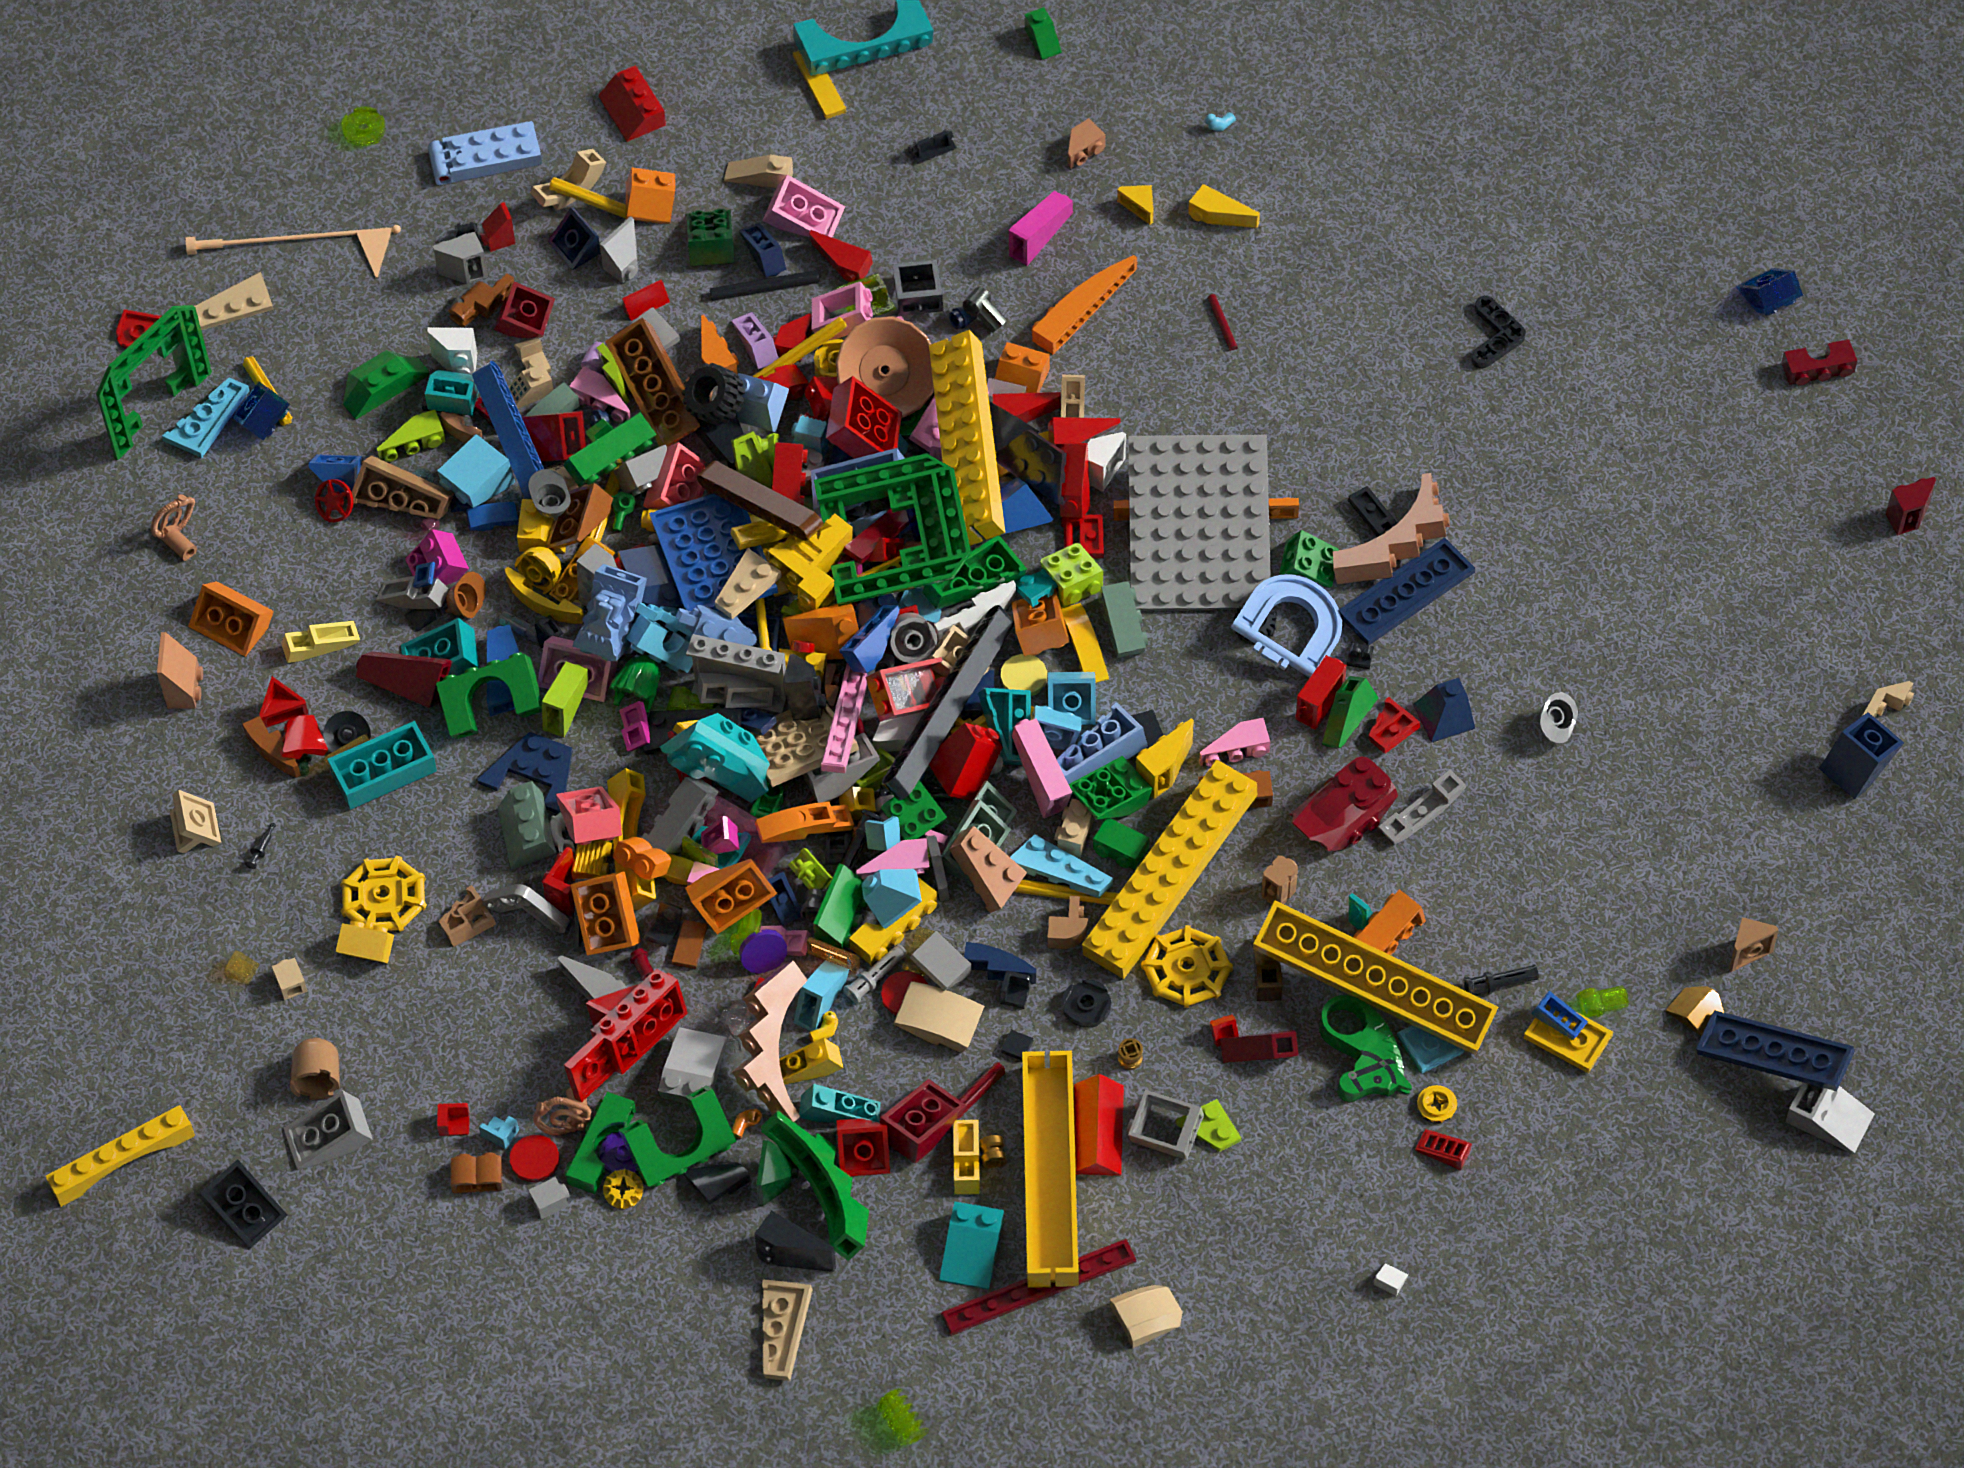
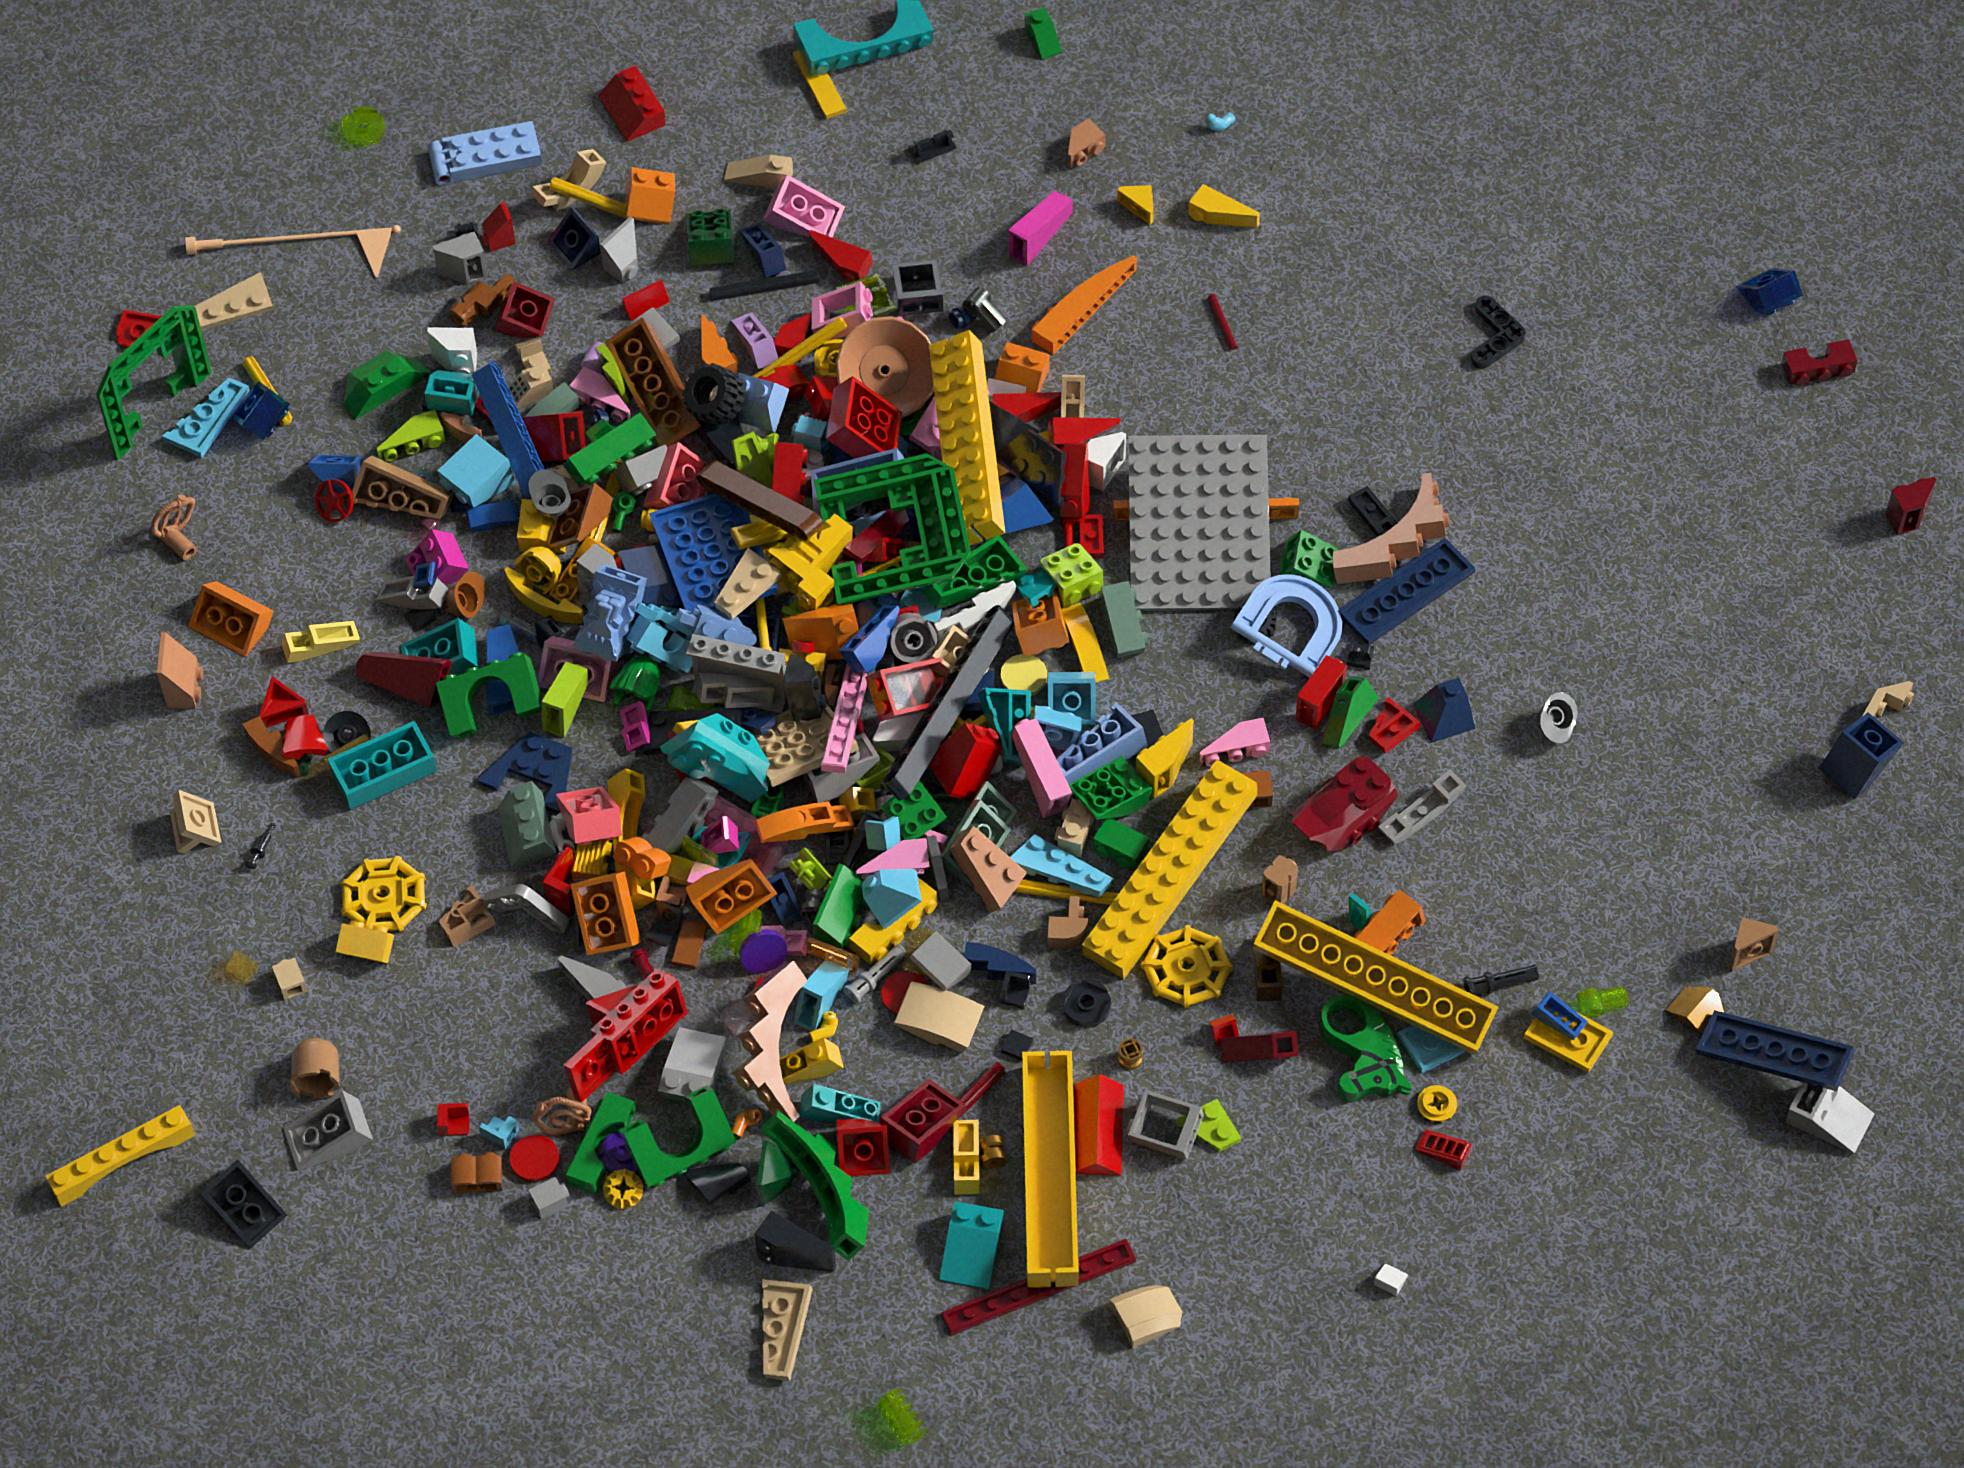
(670, 894): none -> nougat panel

